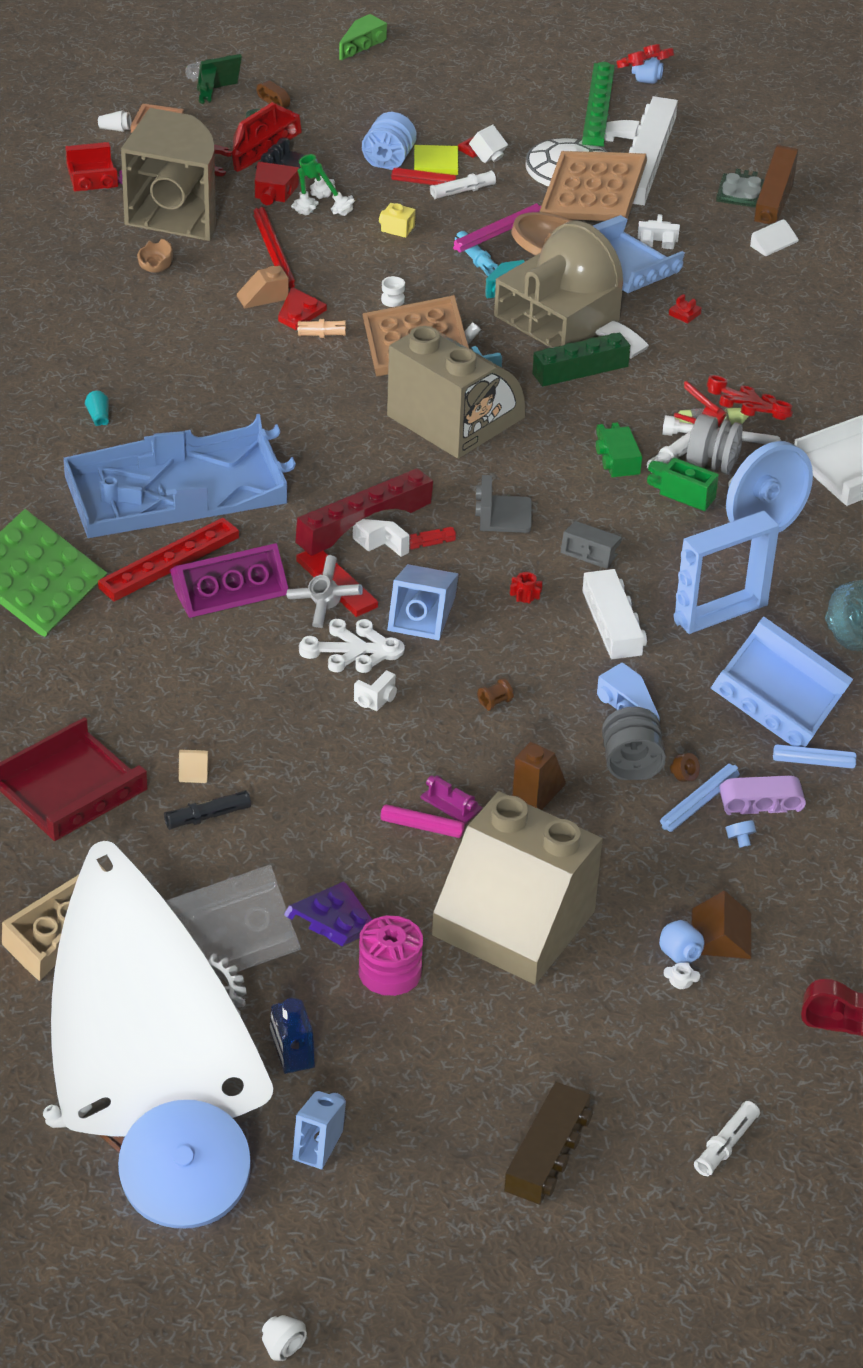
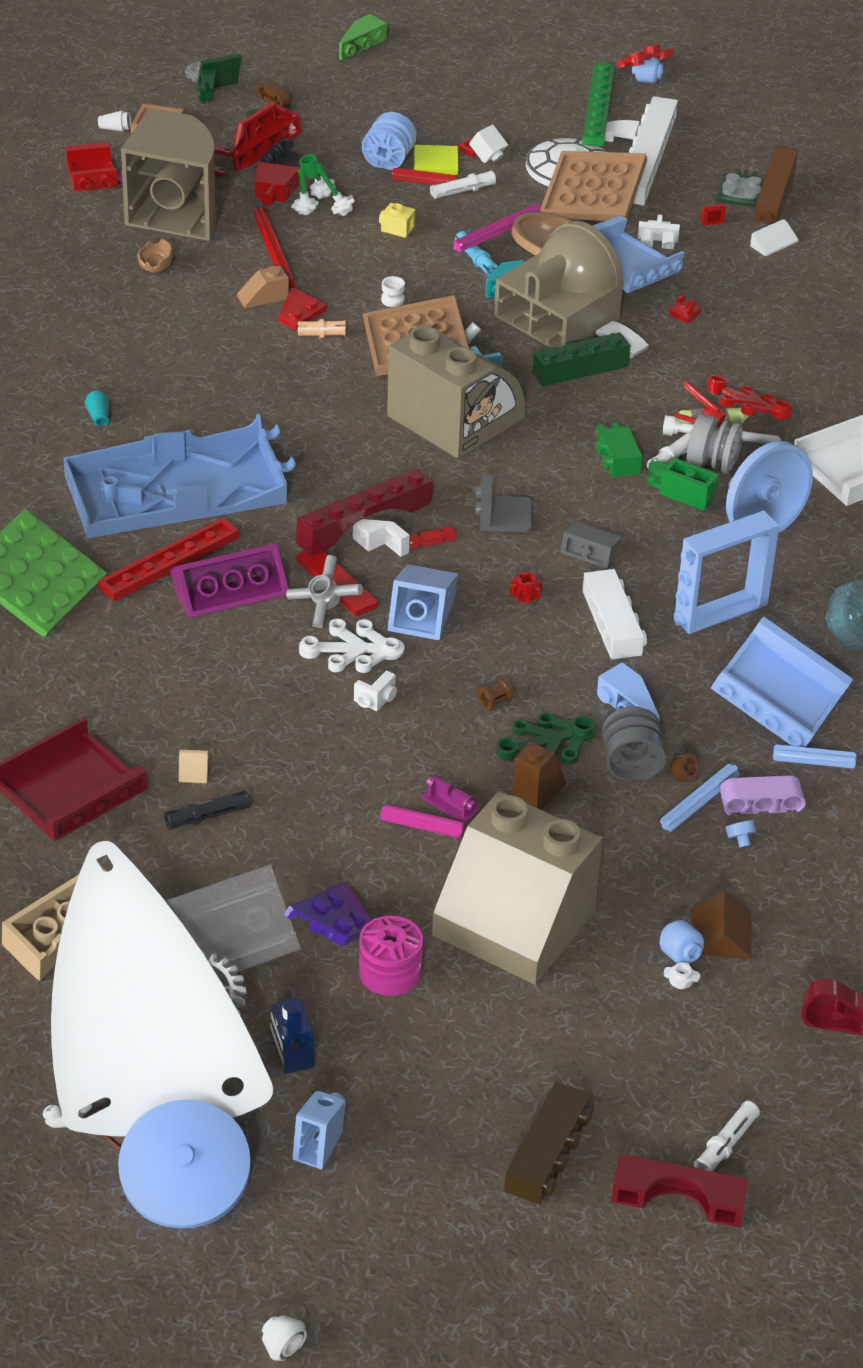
(579, 730): none -> dark green plant
(642, 1179): none -> dark red arch
(712, 214): none -> red slope

